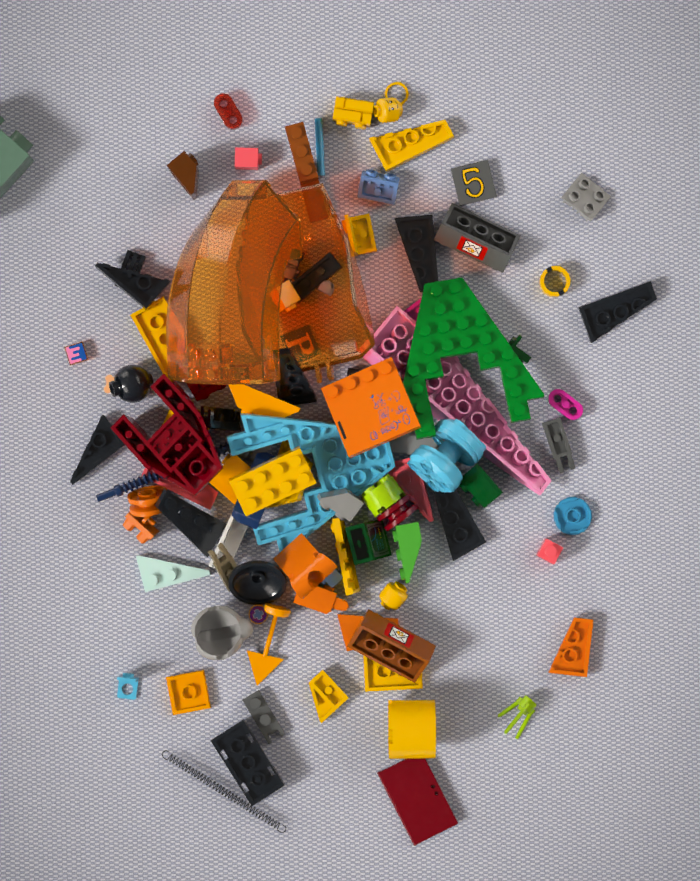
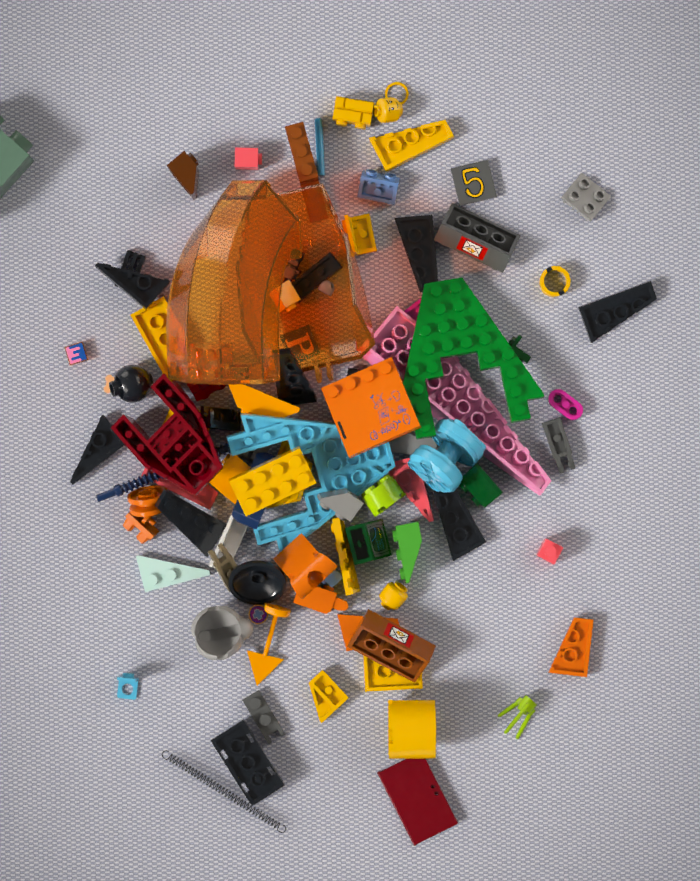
(188, 692): light orange tile -> none
(228, 112): clear red plate -> none
(397, 512): dark red wheel -> none
(572, 516): dark azure tile -> none

